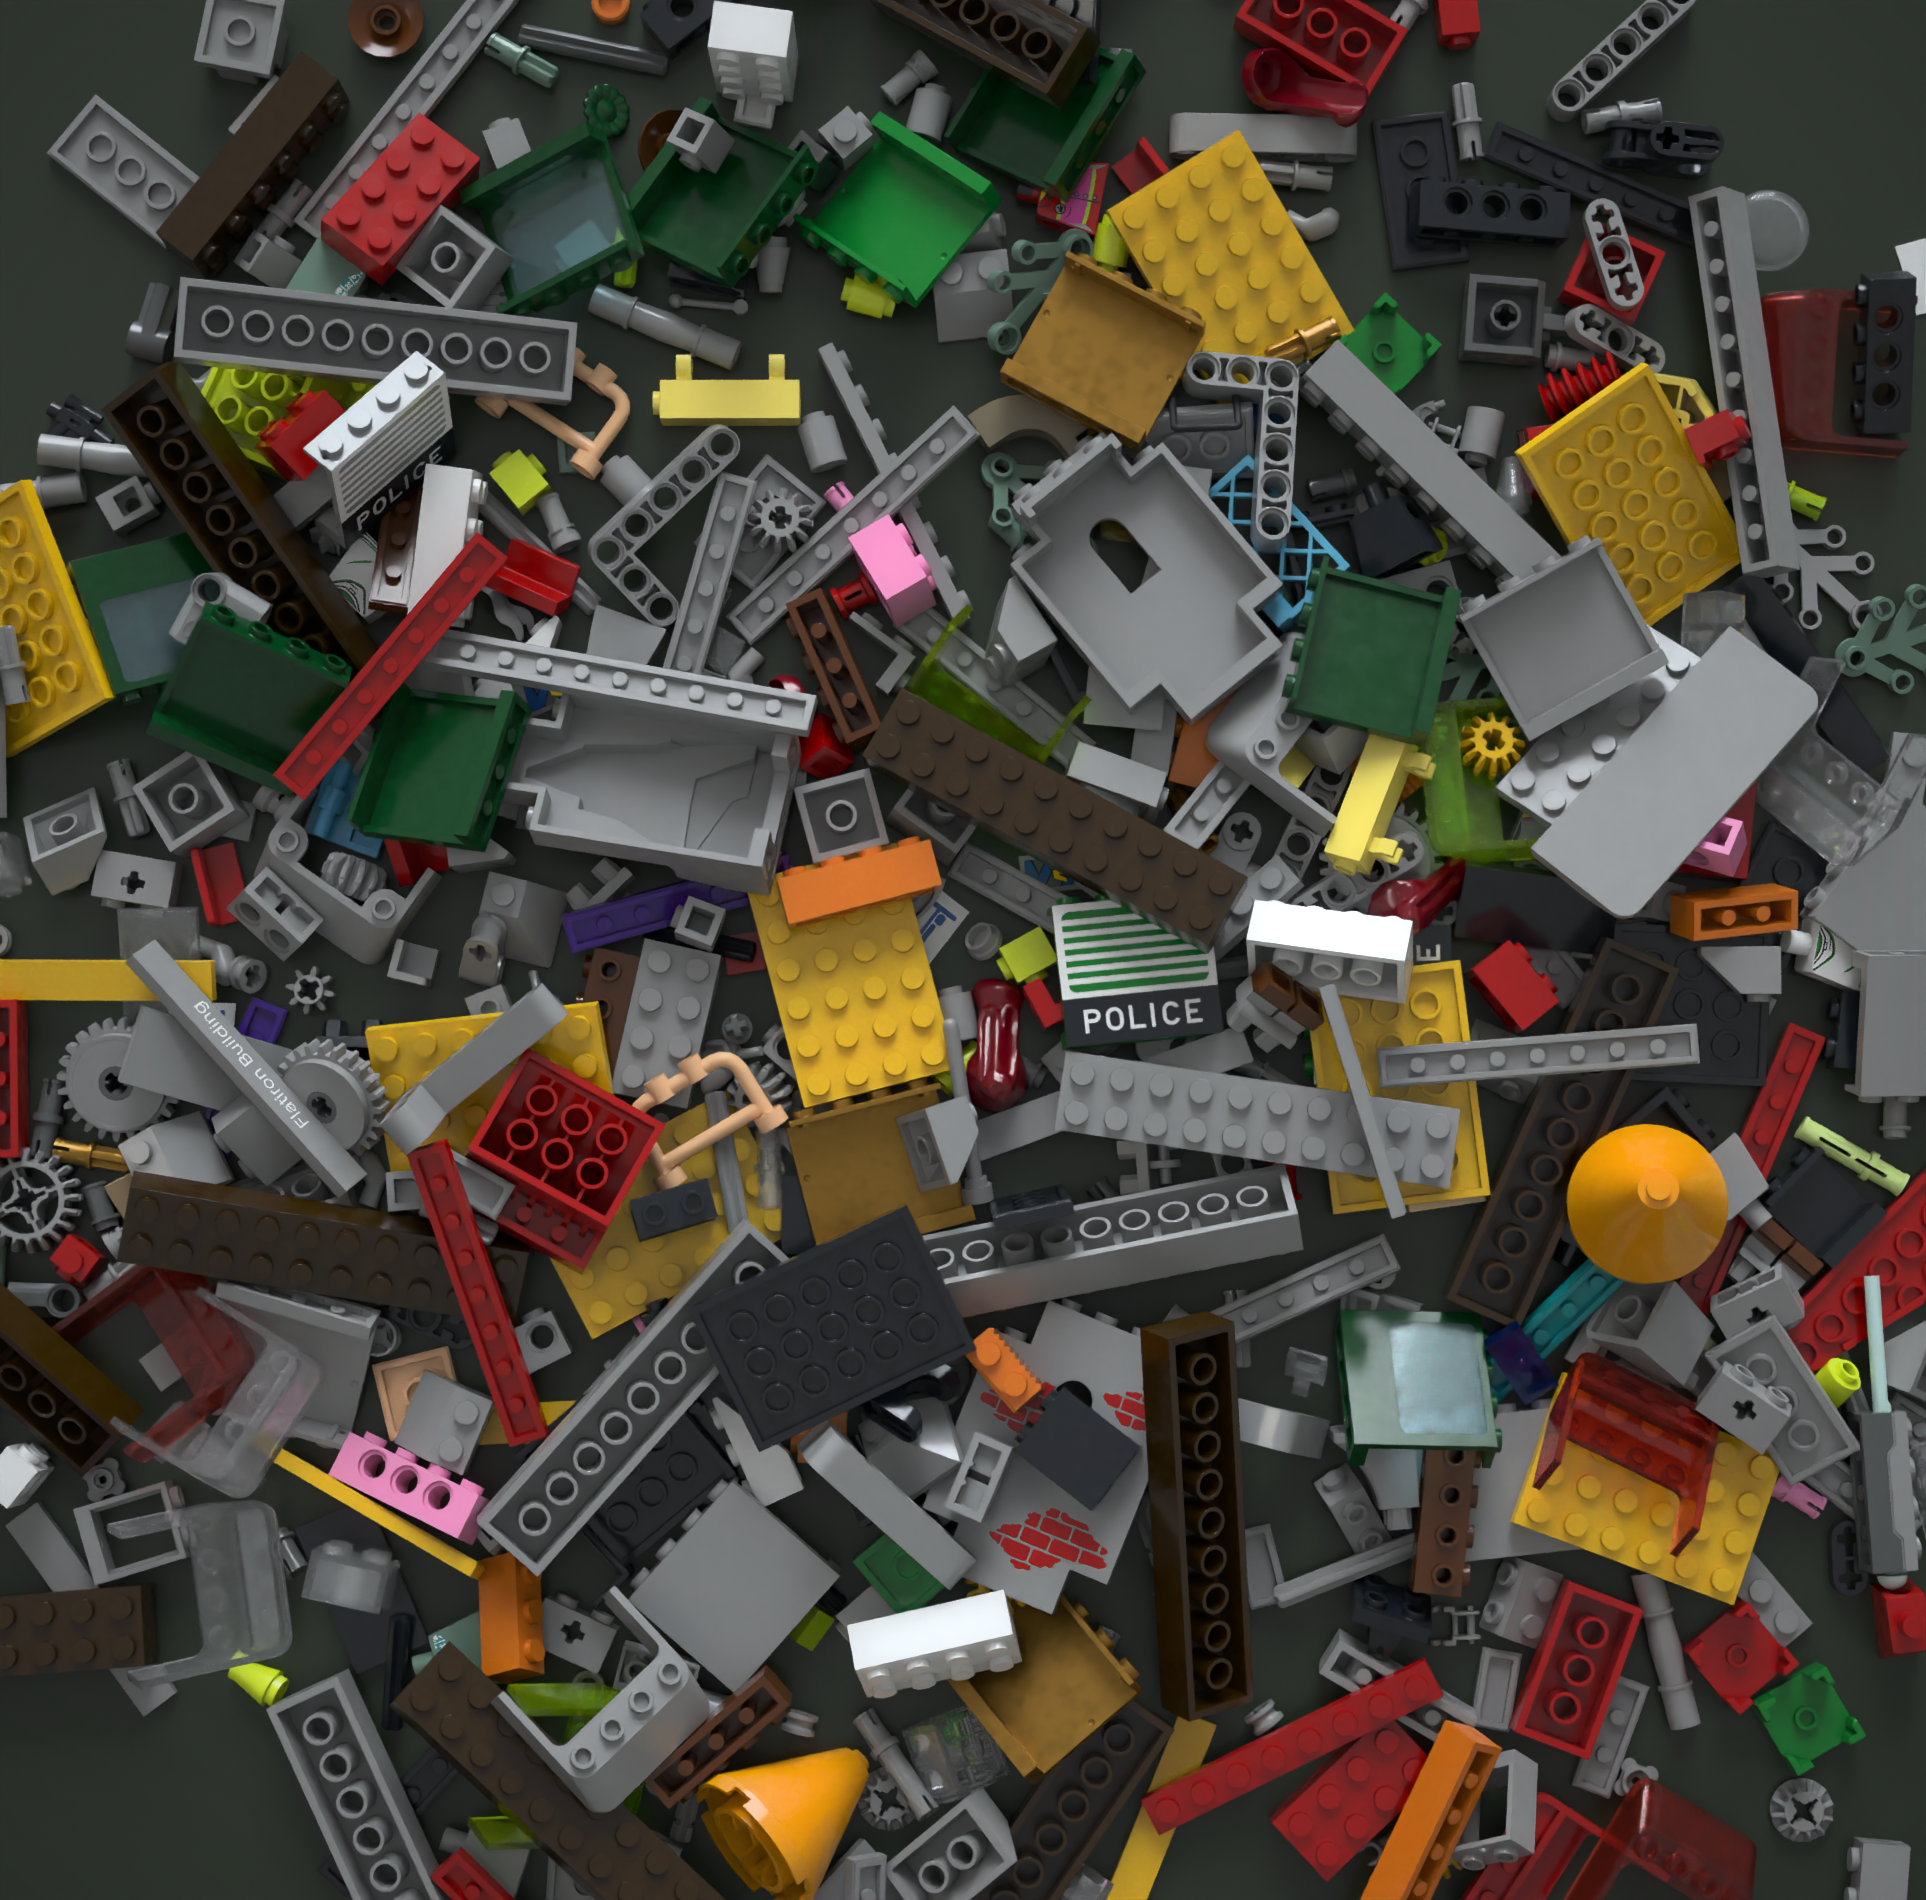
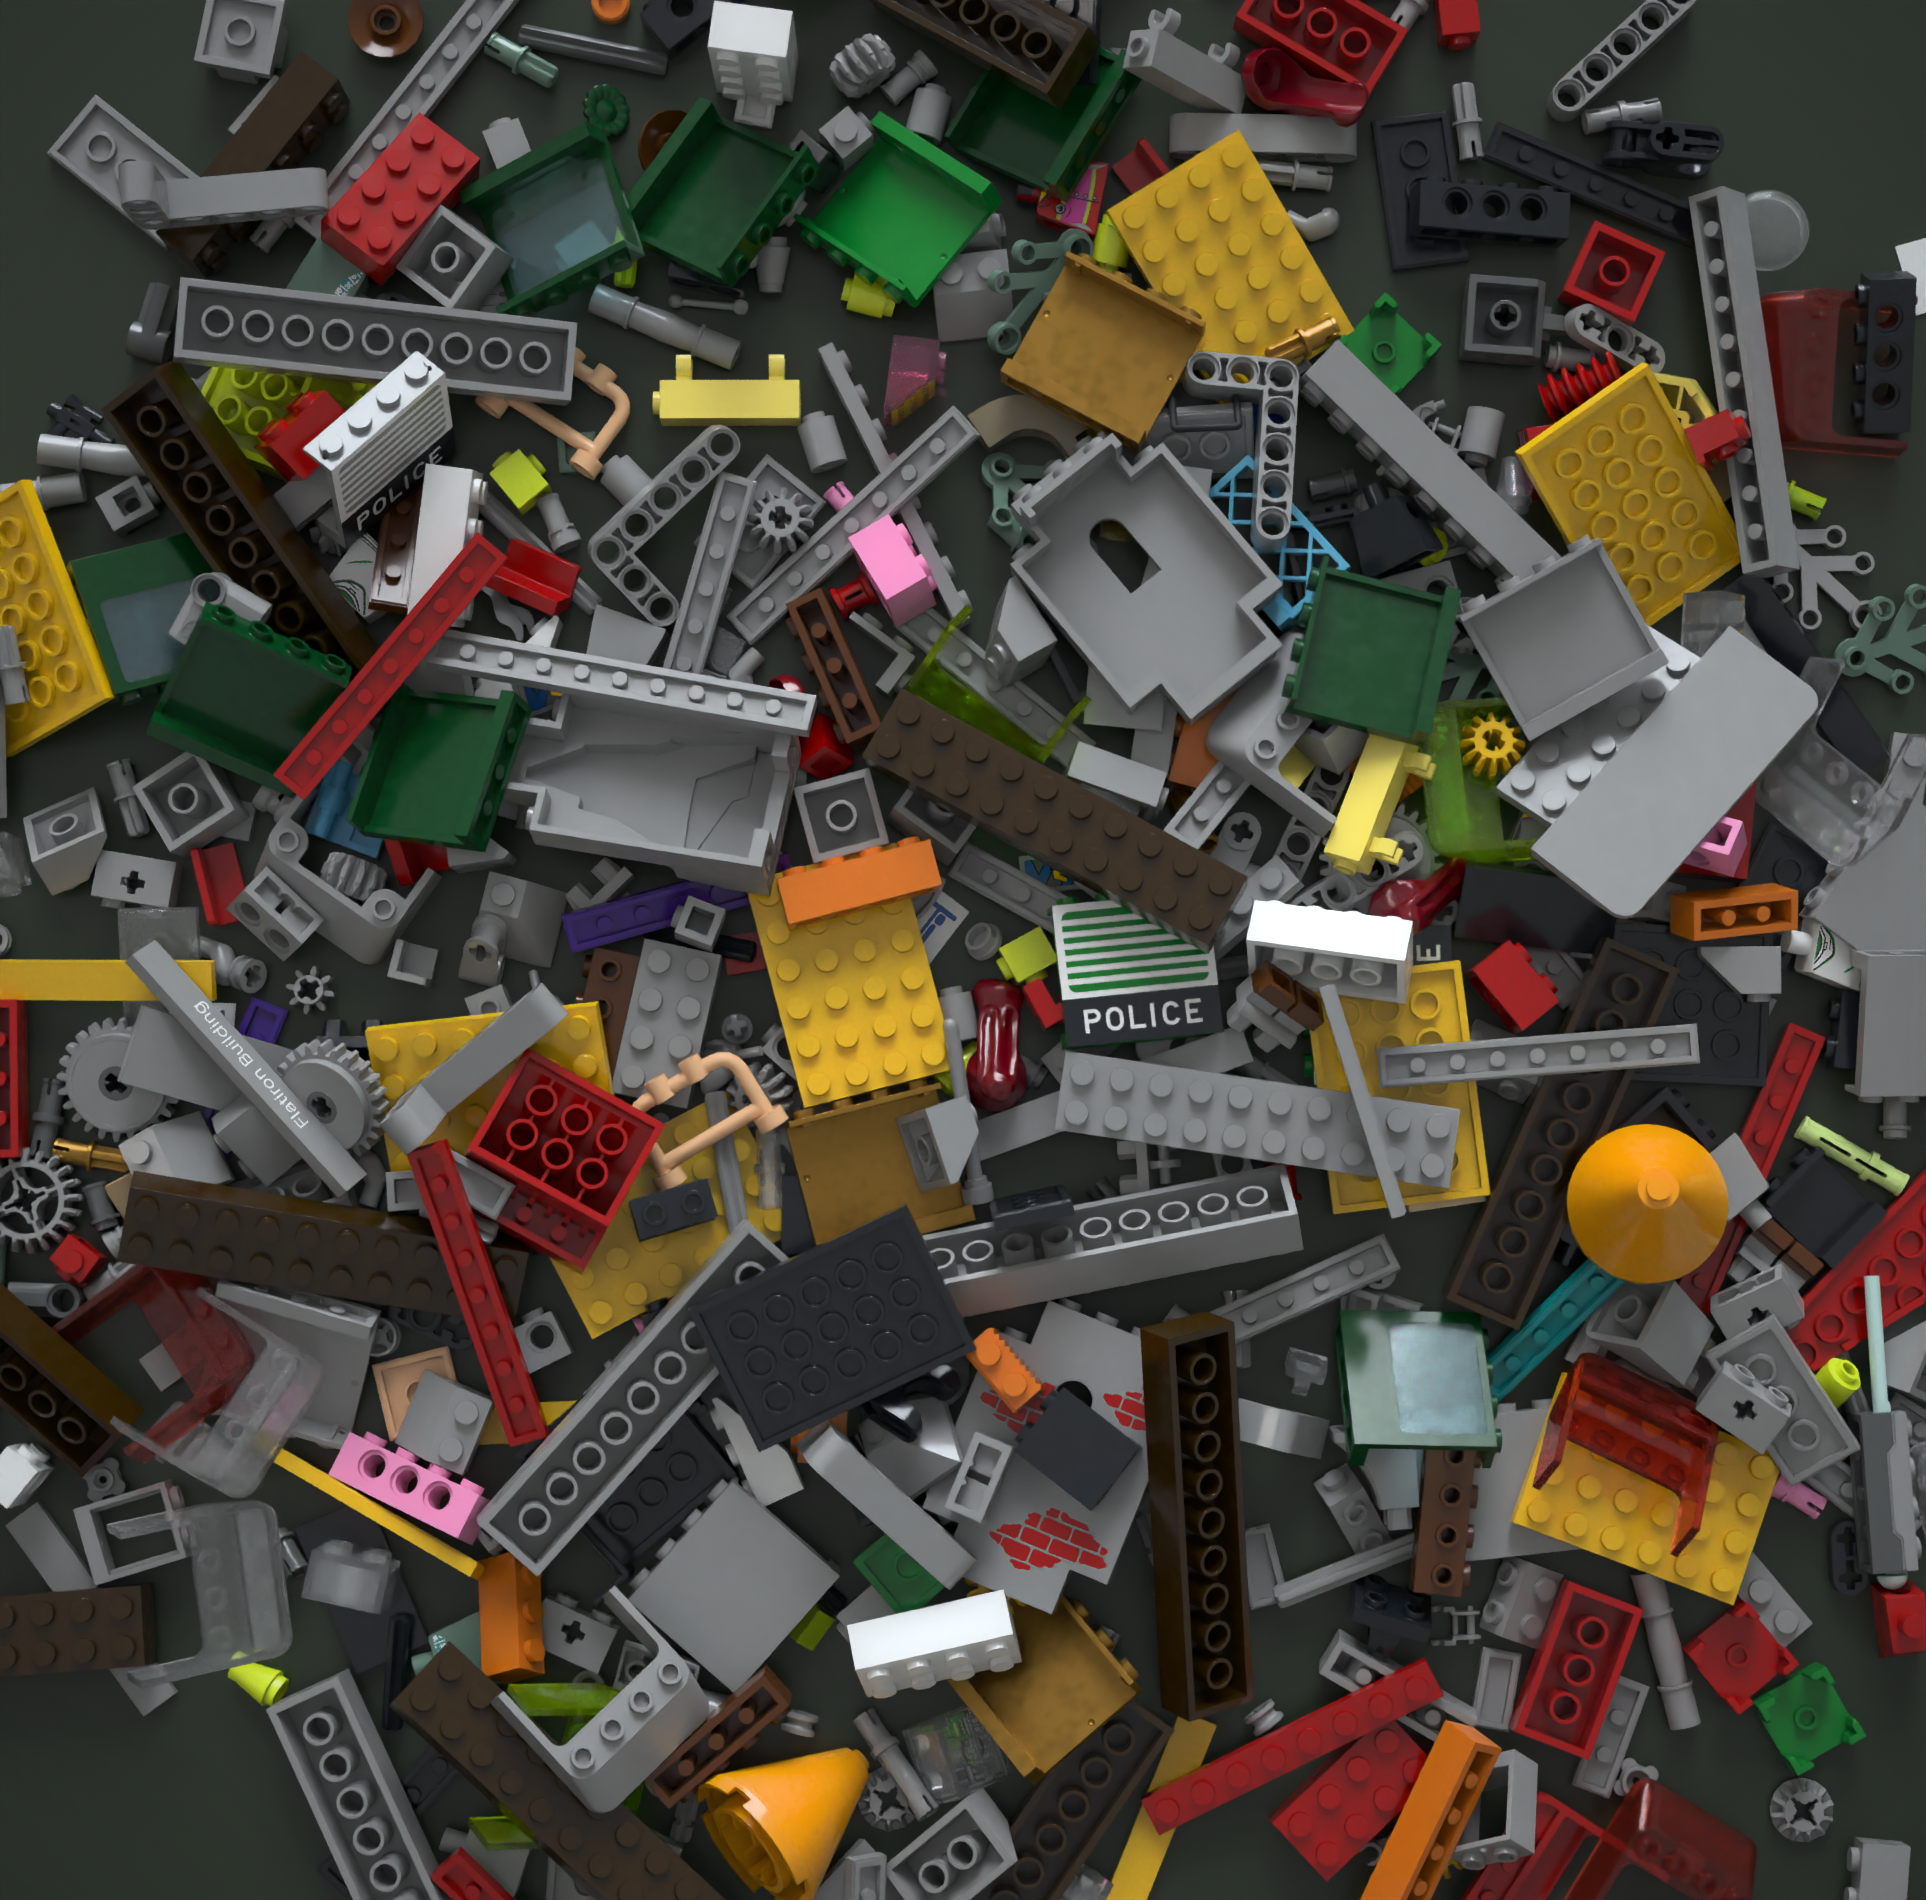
(219, 199): none -> light grey beam
(269, 260): light grey brick -> none
(700, 141): light grey brick -> none
(862, 65): none -> light grey gear
(912, 376): none -> clear pink slope
(1184, 71): none -> light grey brick
(1521, 1362): clear blue plate -> none
(1595, 230): light grey beam -> none

